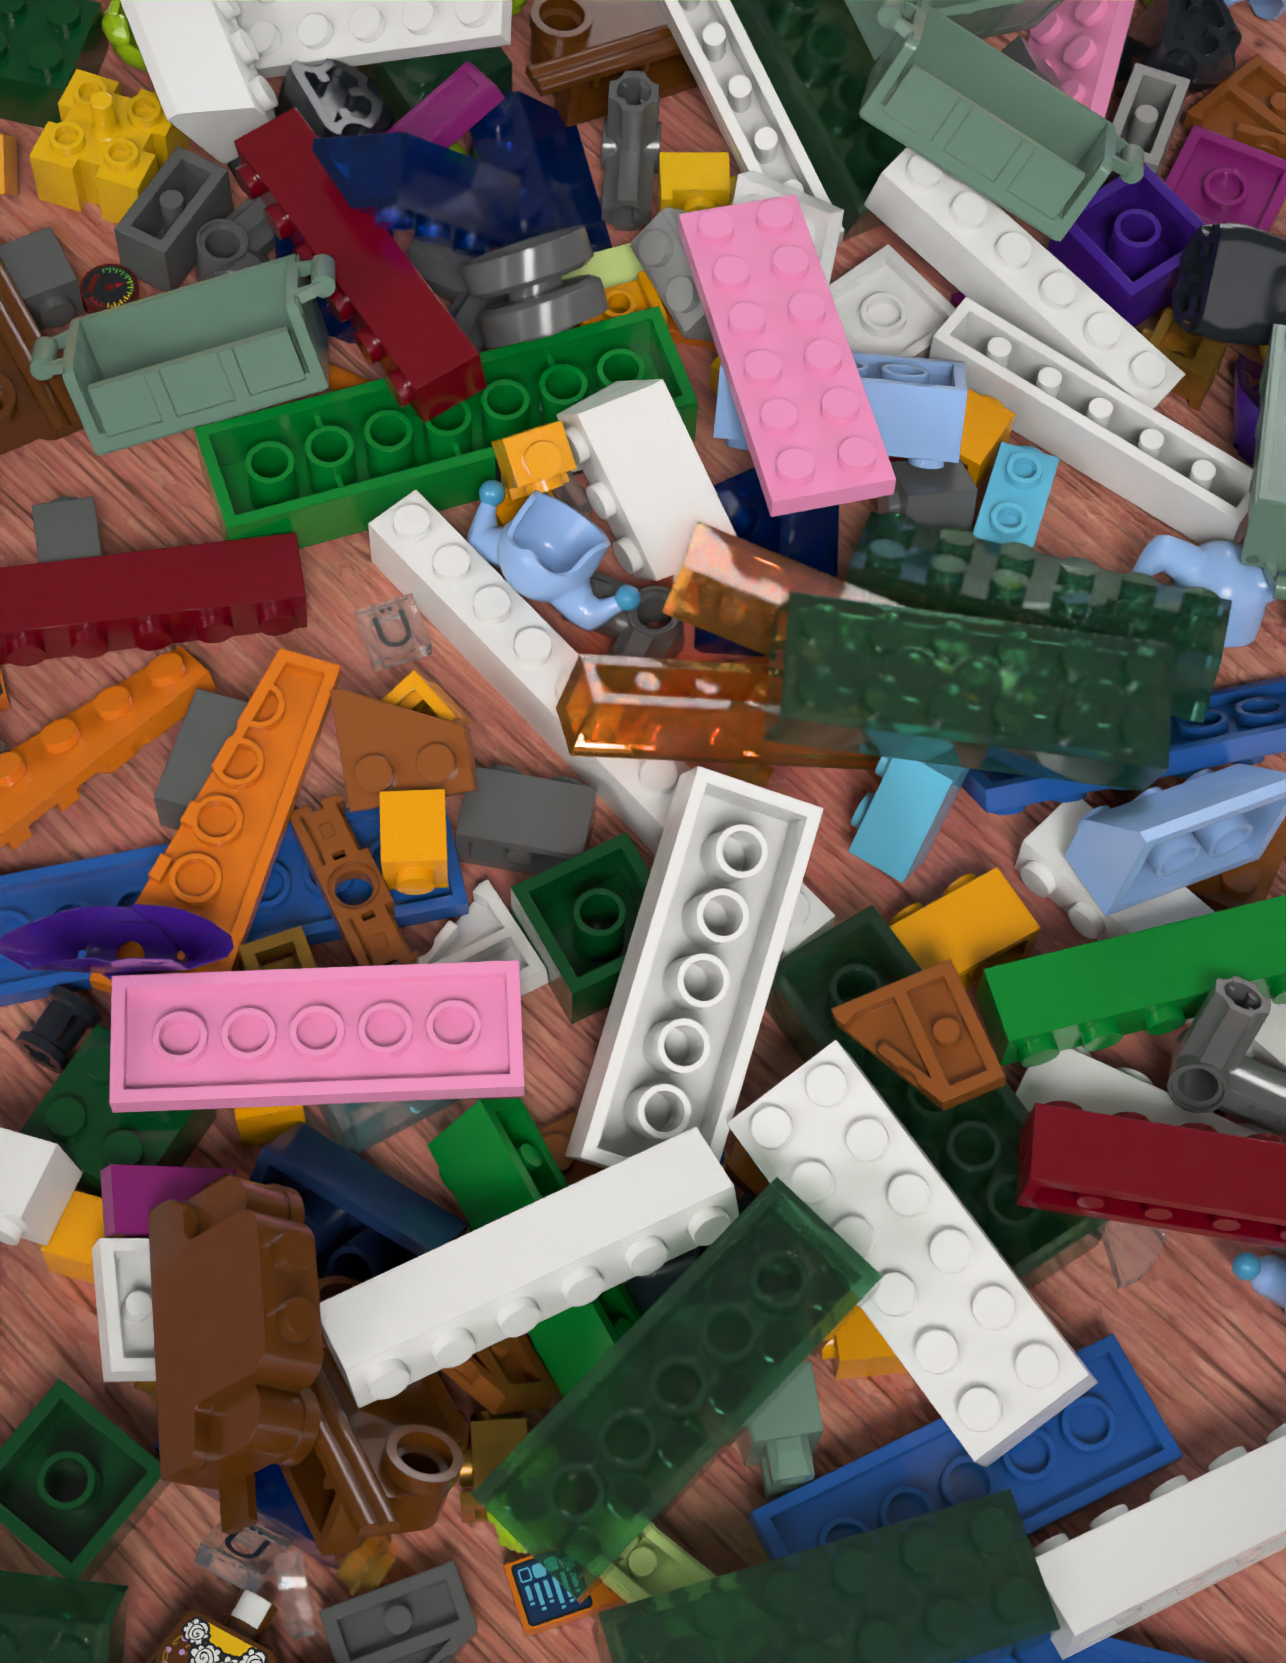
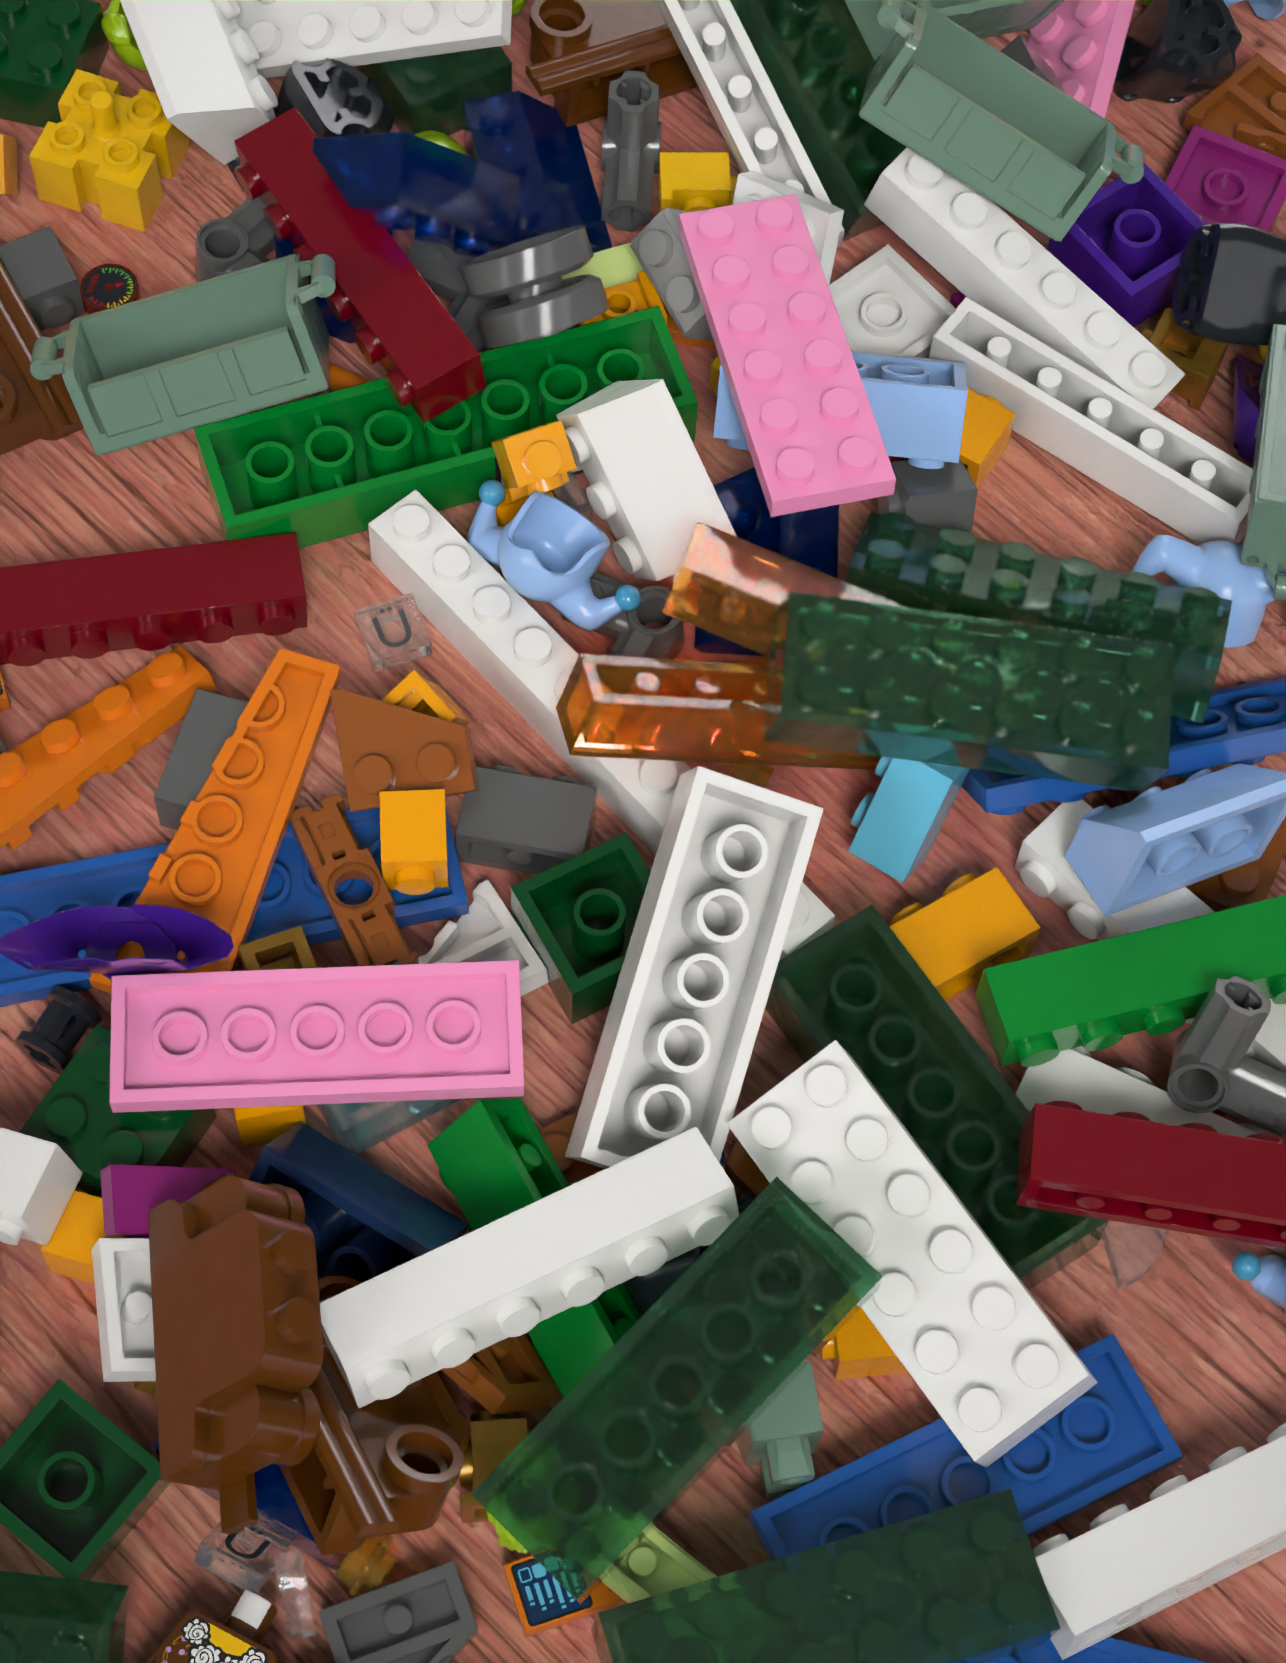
(67, 529): dark grey brick -> none
(162, 225): dark grey brick -> none
(452, 107): magenta tile -> none
(926, 1035): dark orange wing -> none
(1016, 495): medium azure brick -> none
(1150, 113): light grey brick -> none

